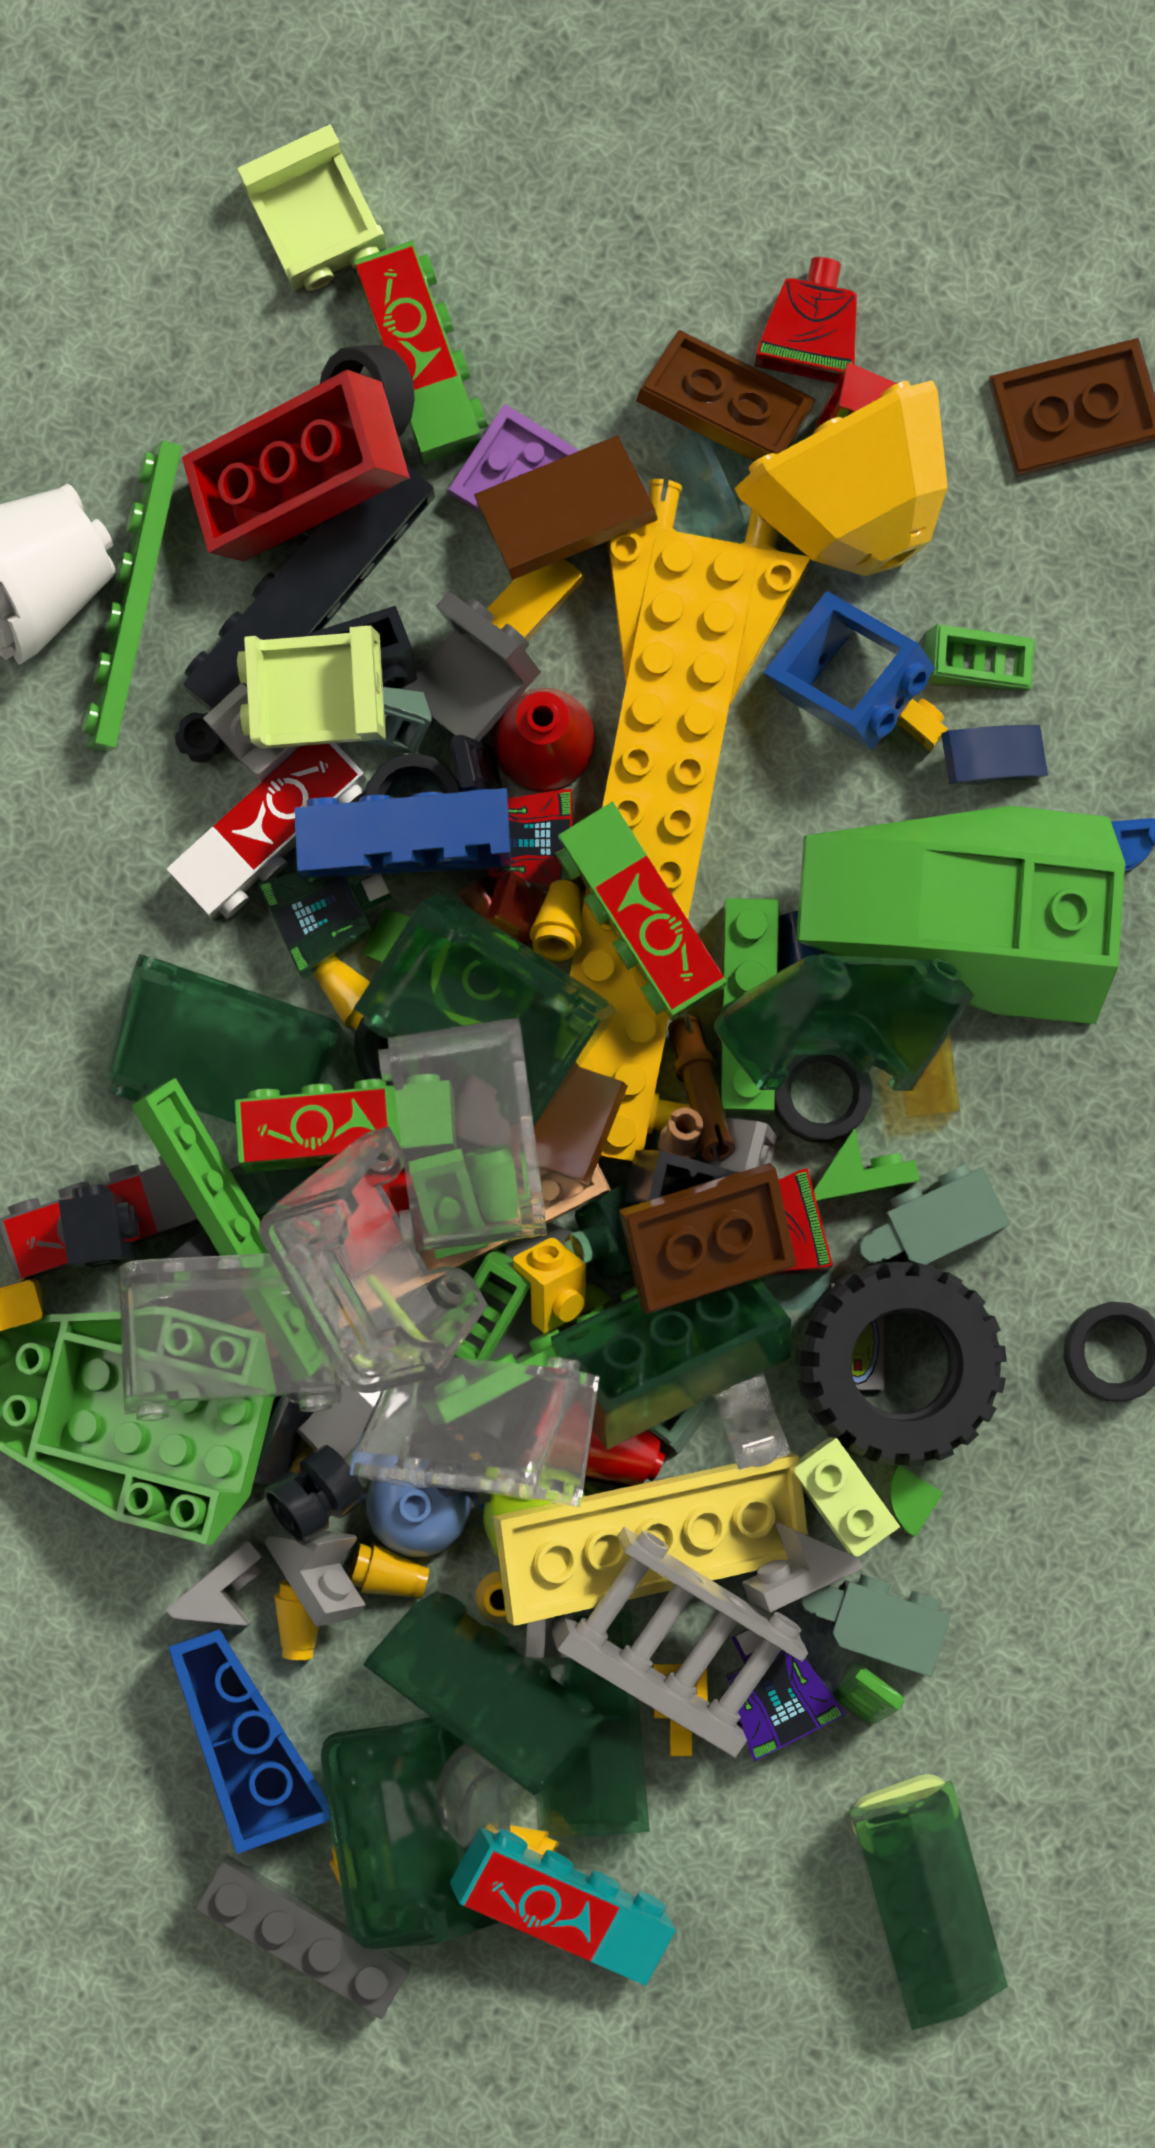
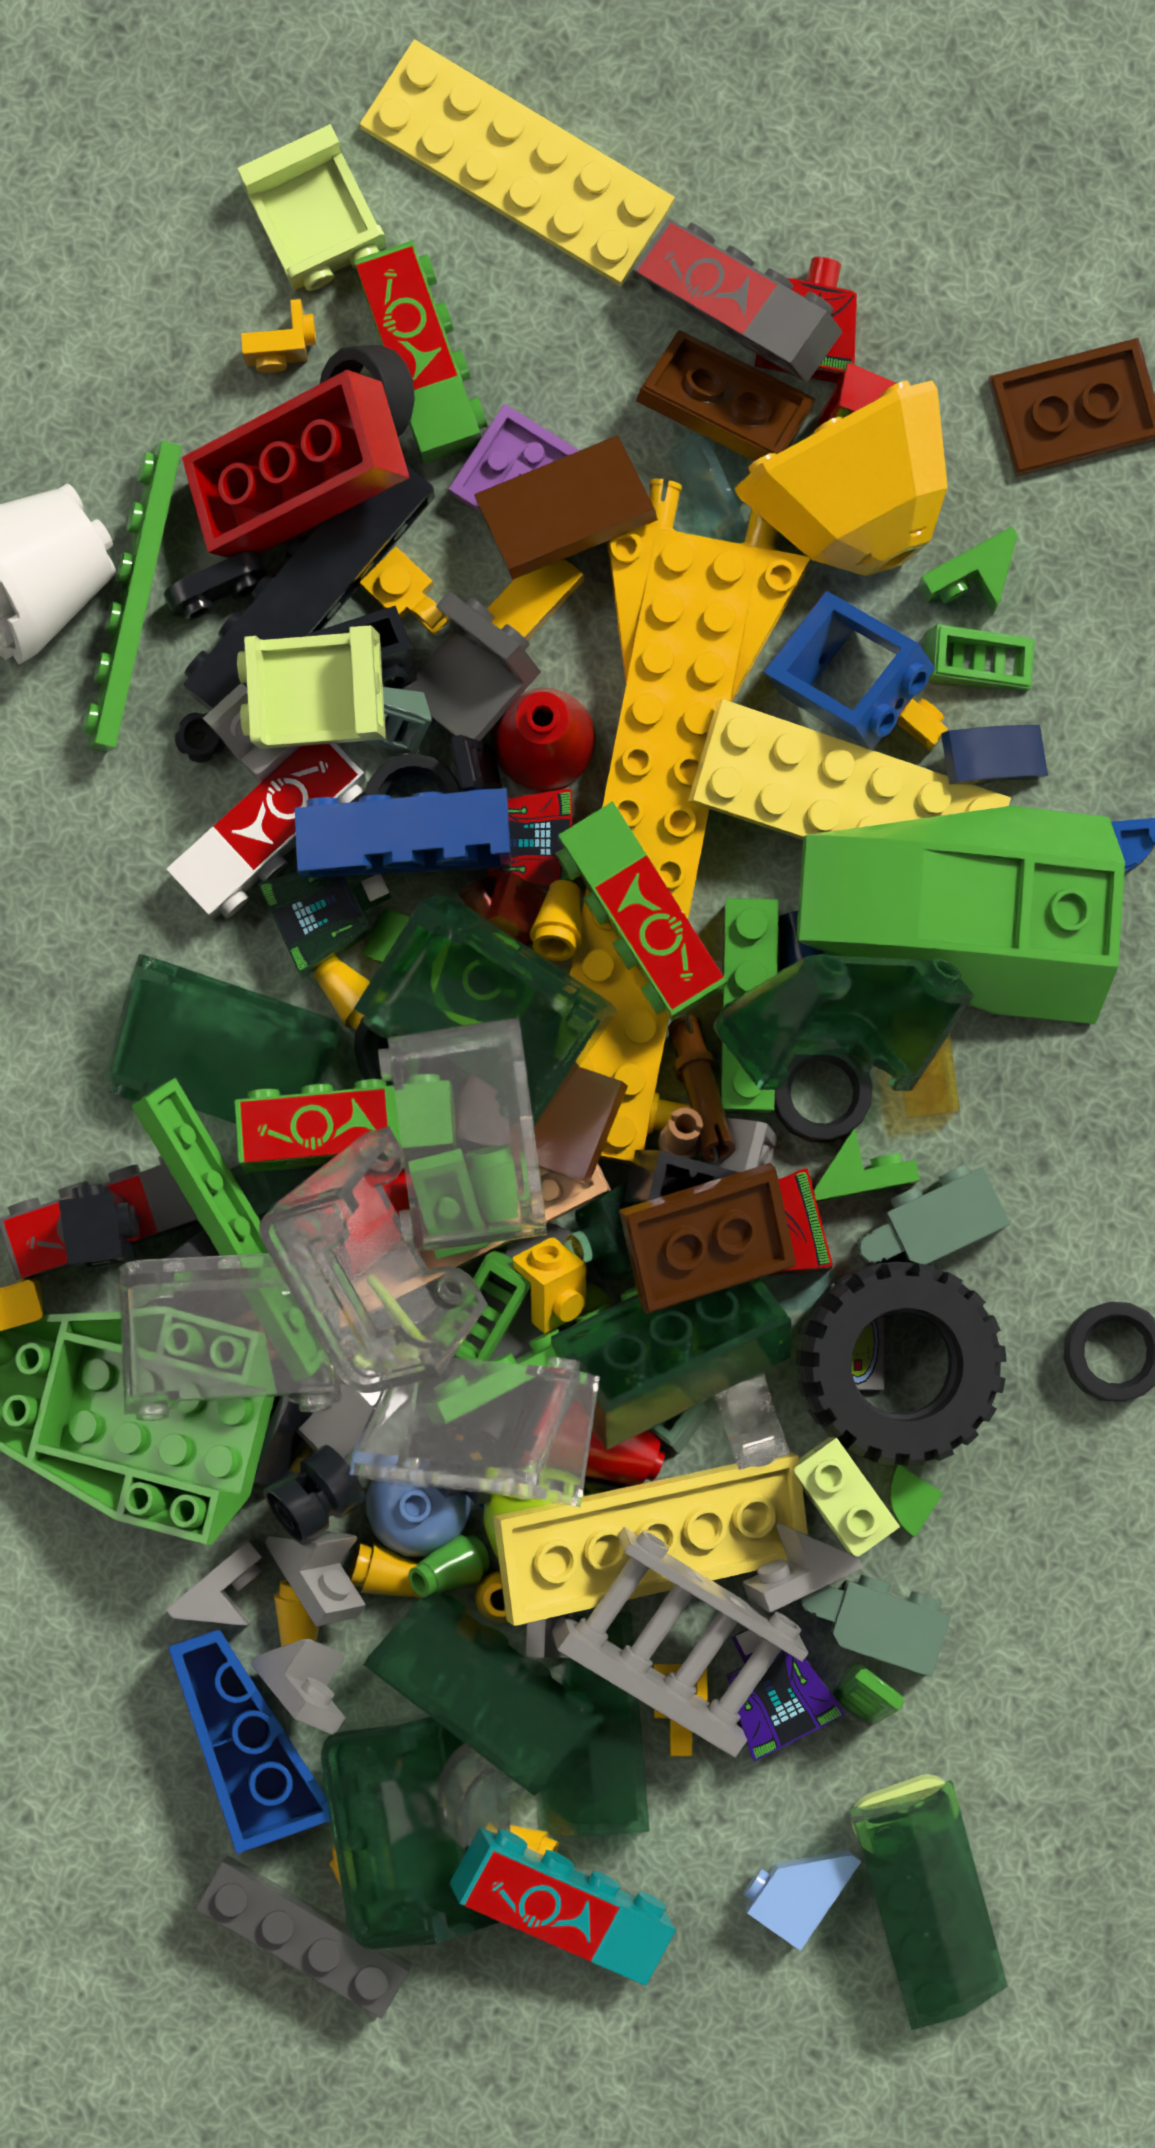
(196, 593): none -> black plate
(274, 349): none -> yellow bracket
(300, 1679): none -> light grey slope
(404, 584): none -> yellow plate
(450, 1566): none -> bright green cone
(517, 162): none -> light yellow plate
(739, 299): none -> brick
(799, 1893): none -> light blue slope
(815, 782): none -> light yellow plate
(984, 564): none -> bright green slope

